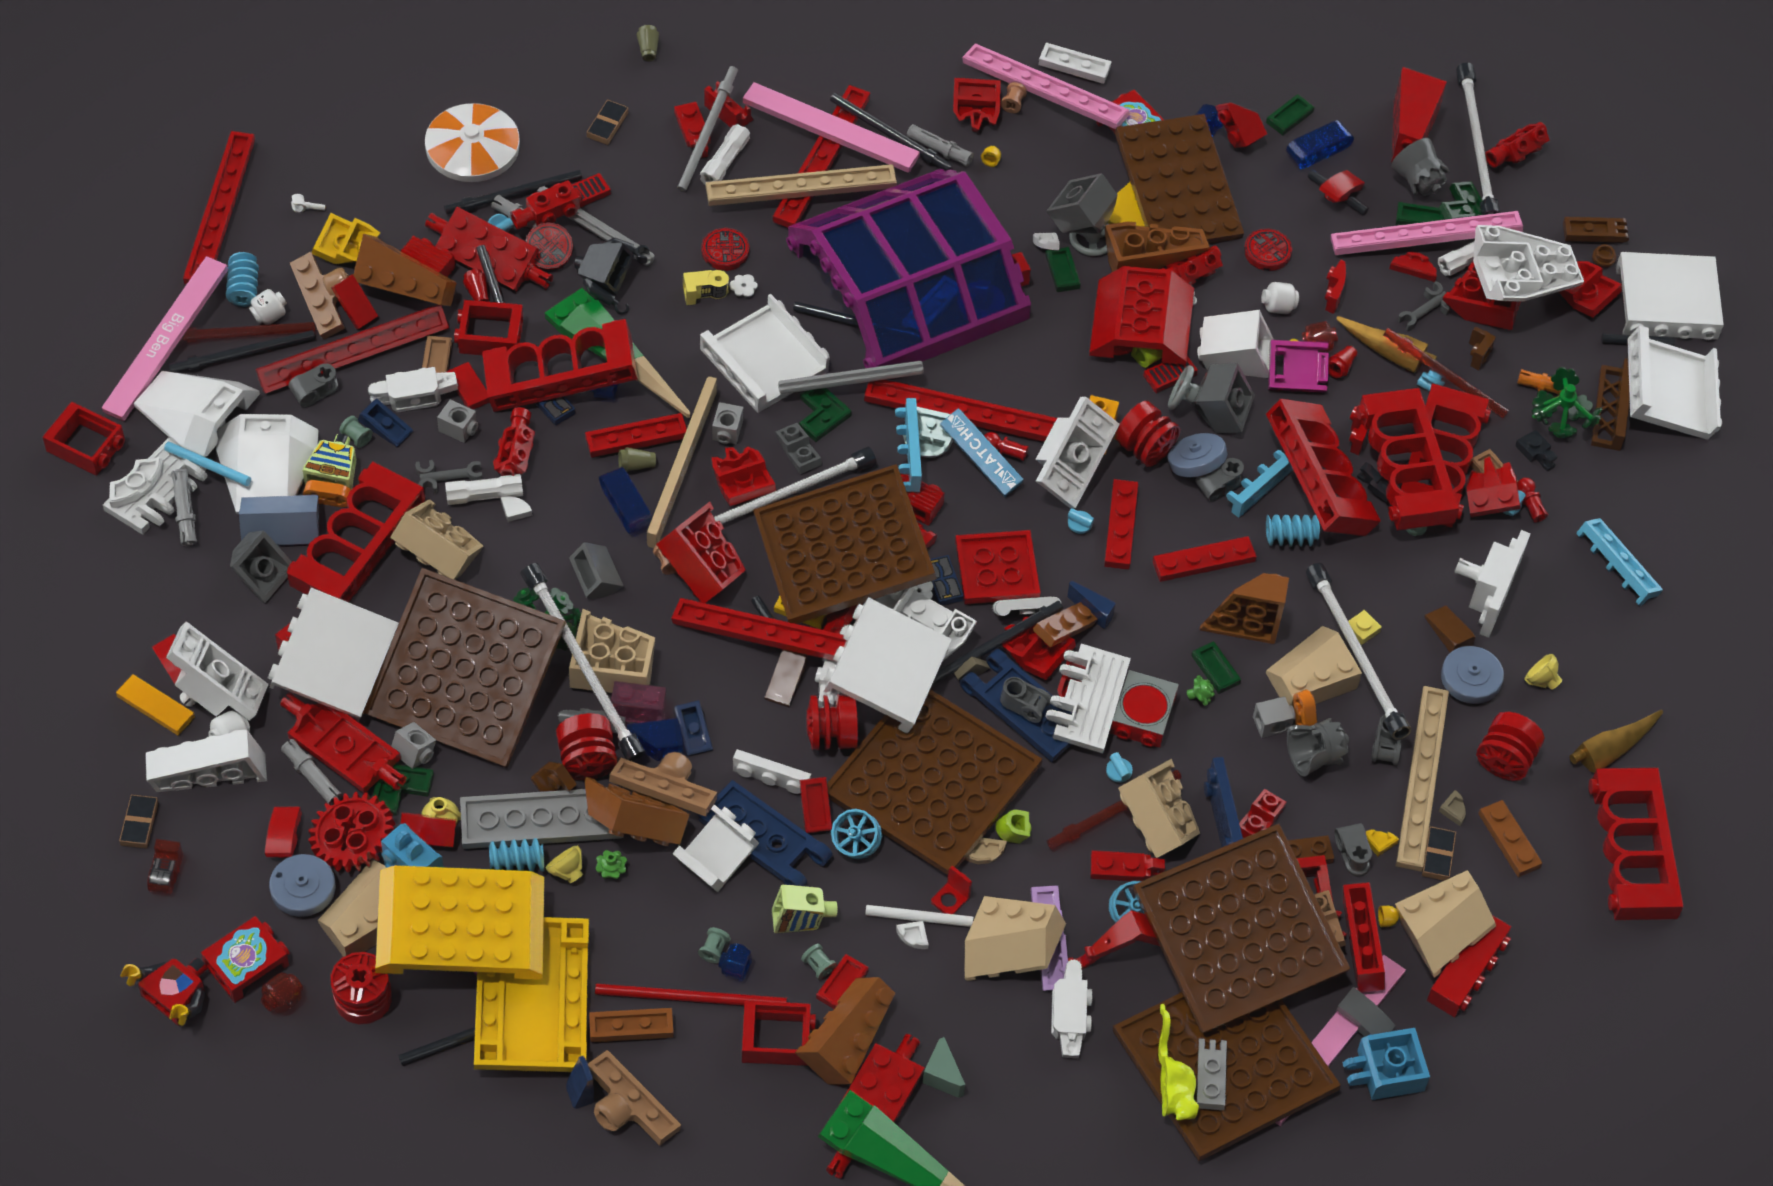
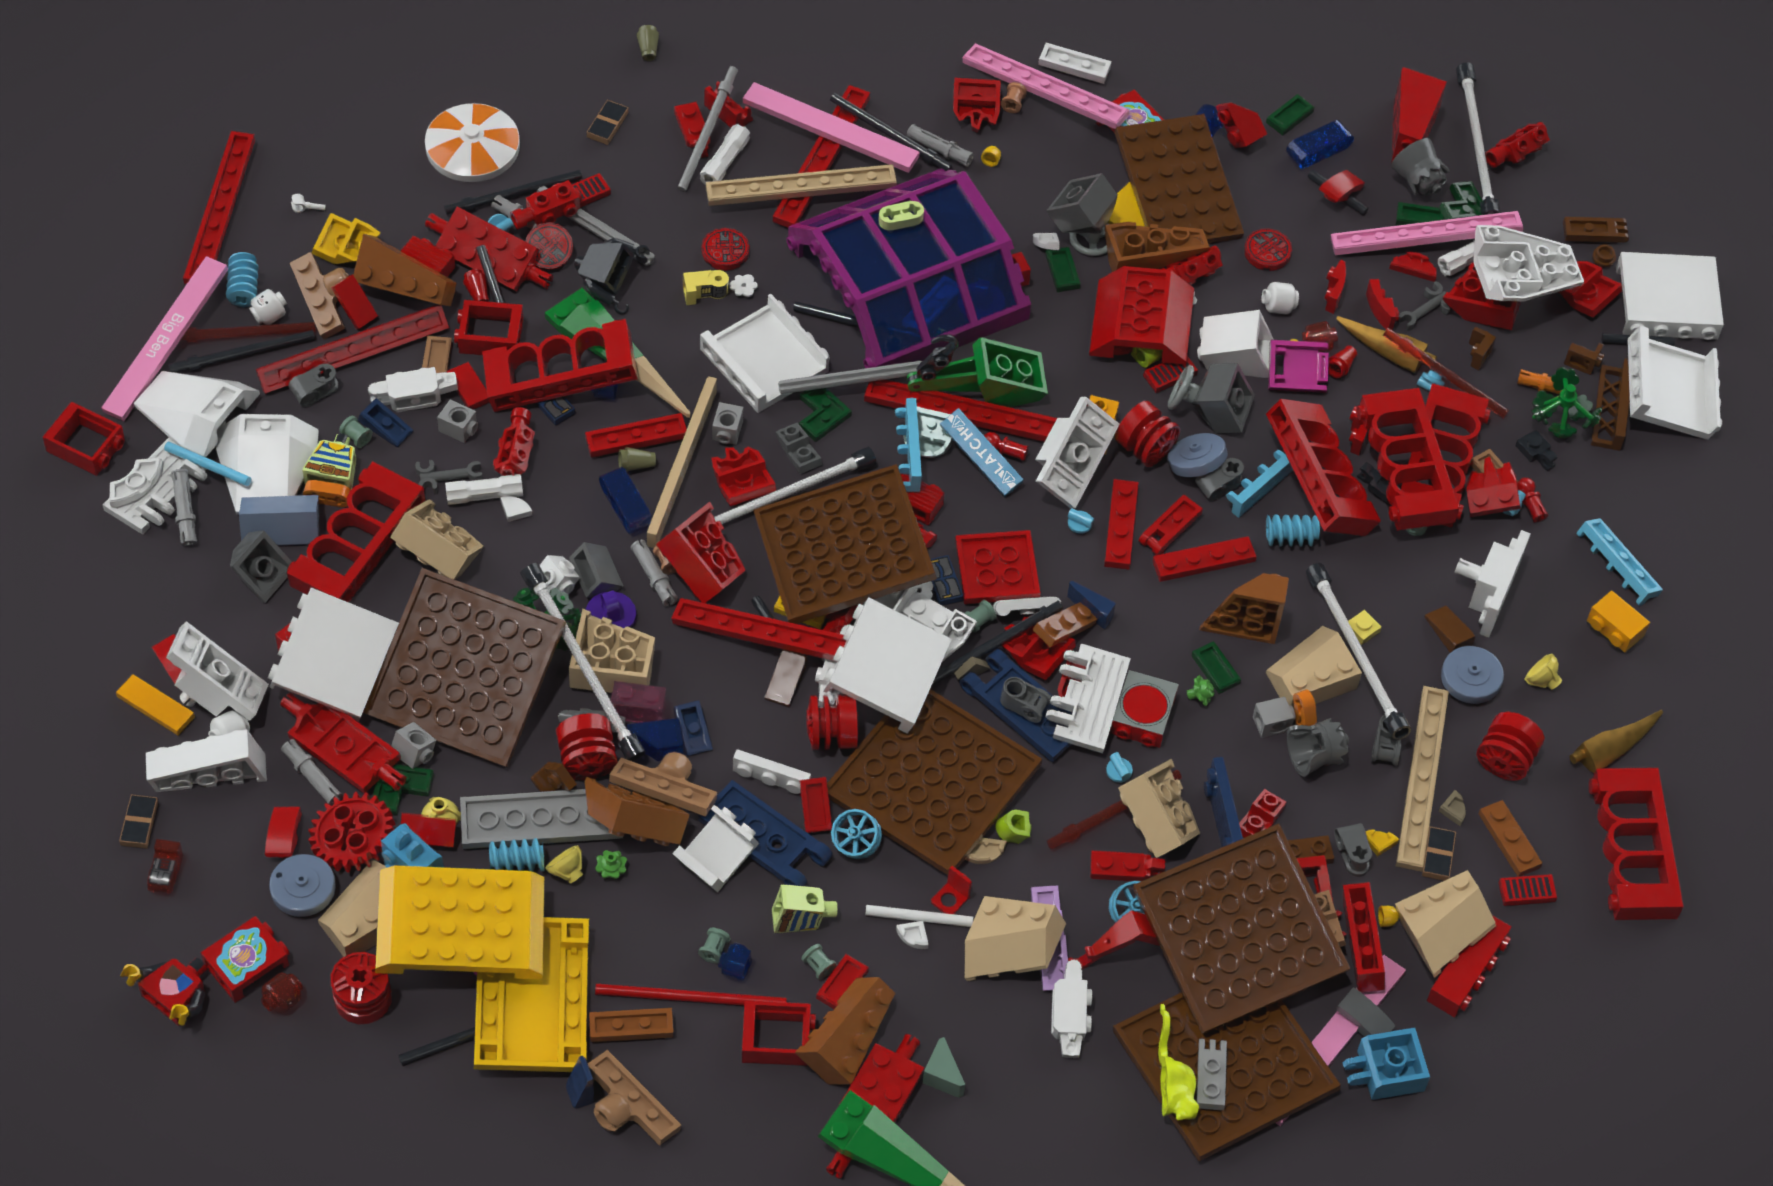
(559, 573): none -> white brick
(614, 607): none -> dark purple tile
(658, 580): none -> light grey pin
(901, 215): none -> yellowish green beam
(982, 614): none -> sand green bush
(998, 370): none -> green slope
(1171, 524): none -> red plate
(1382, 307): none -> red slope
(1527, 890): none -> red tile
(1583, 358): none -> reddish brown bracket
(1618, 621): none -> light orange brick

